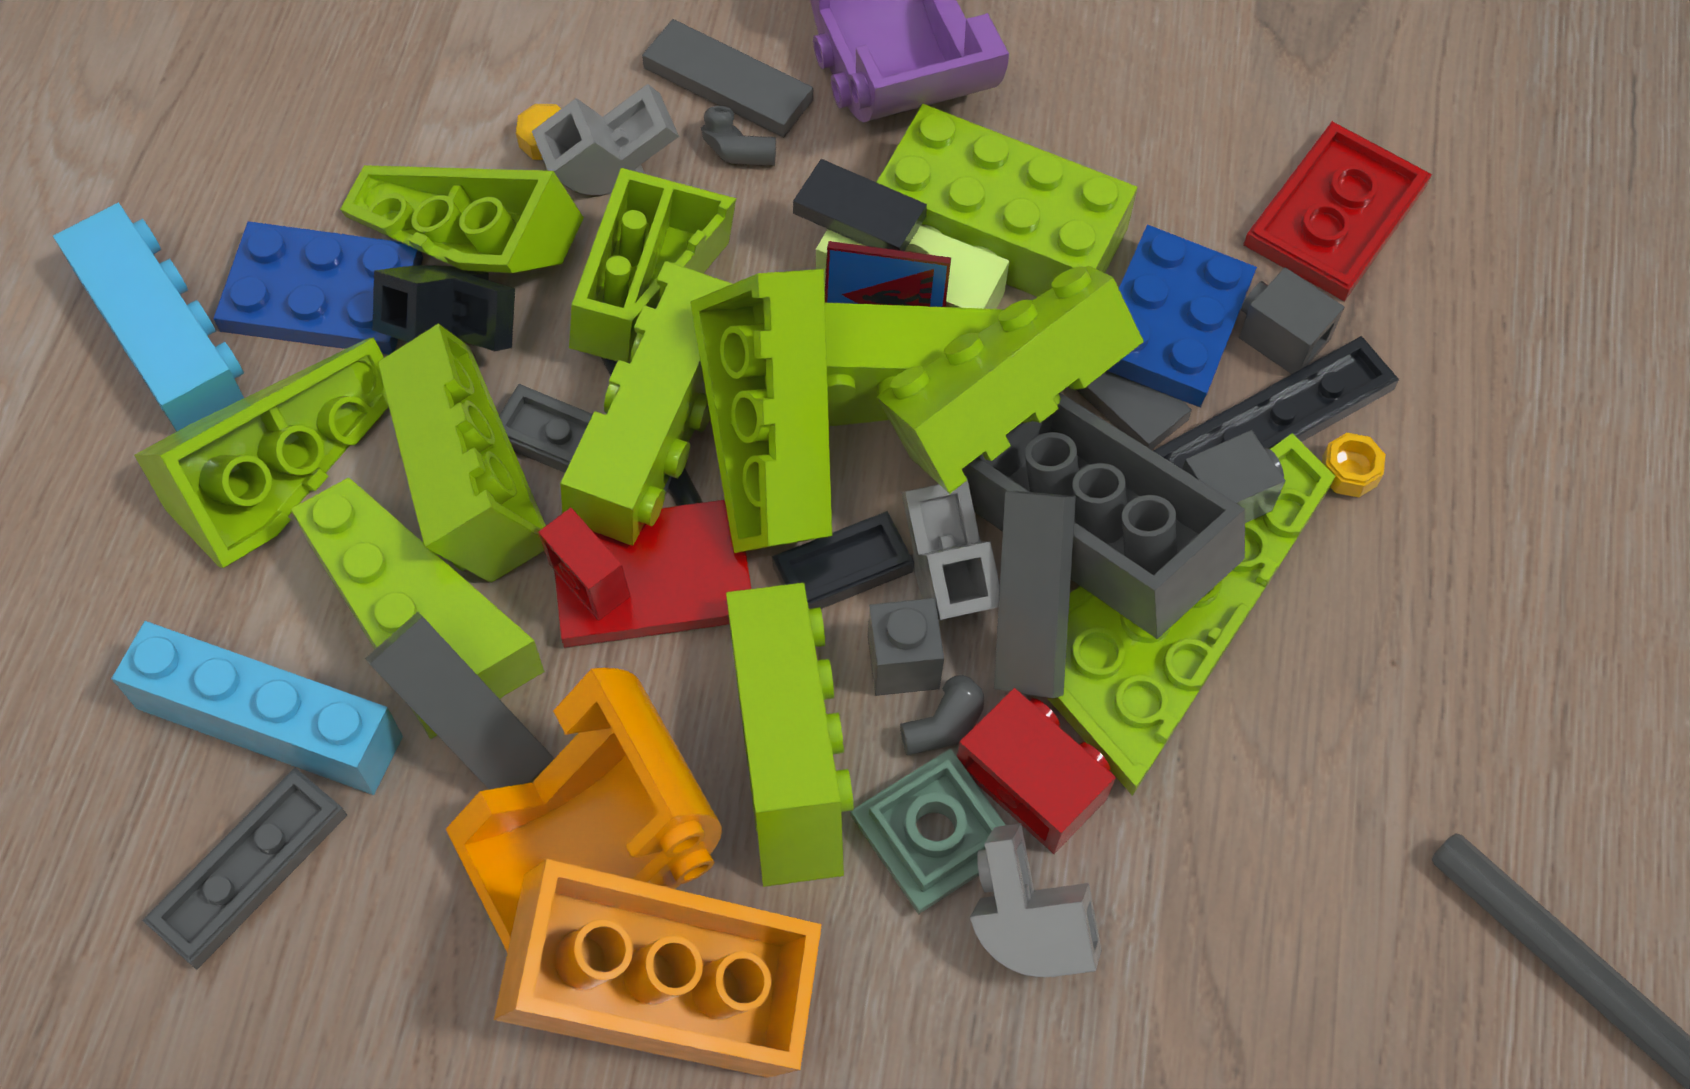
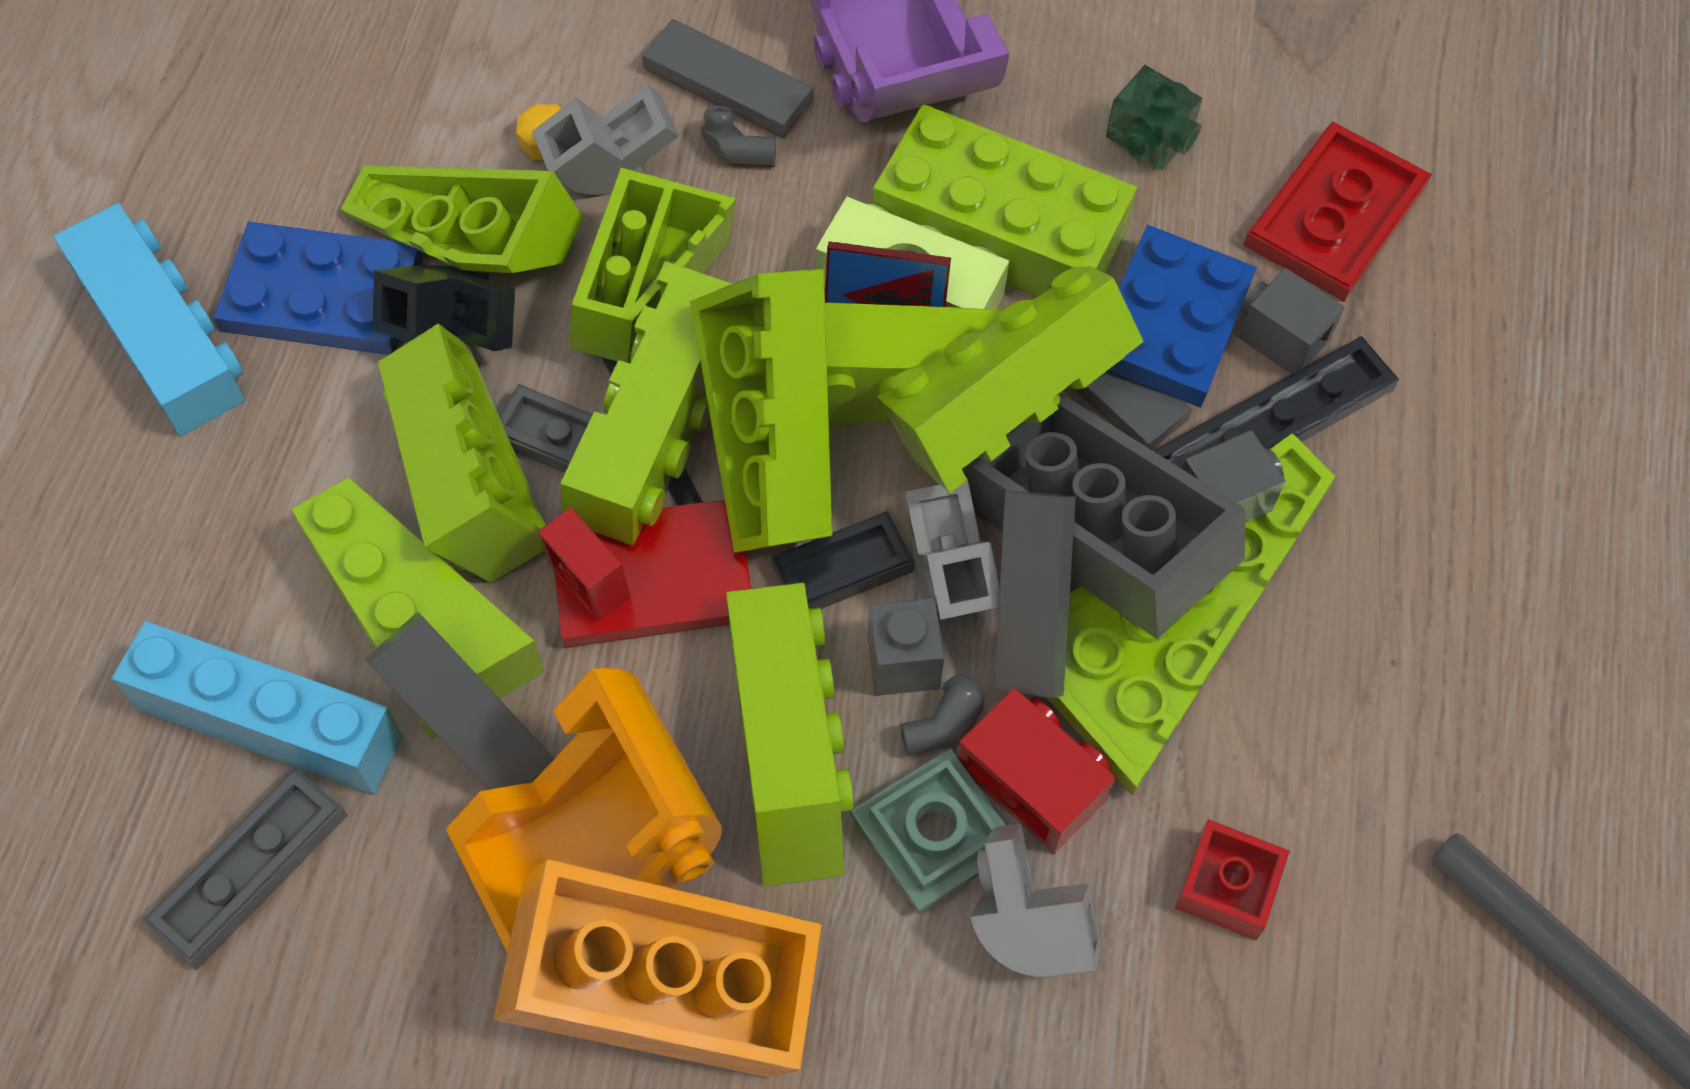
(255, 460): lime wedge -> none
(859, 208): black tile -> none
(1154, 118): none -> clear green brick
(1232, 879): none -> red piece
(1355, 463): yellow tile -> none

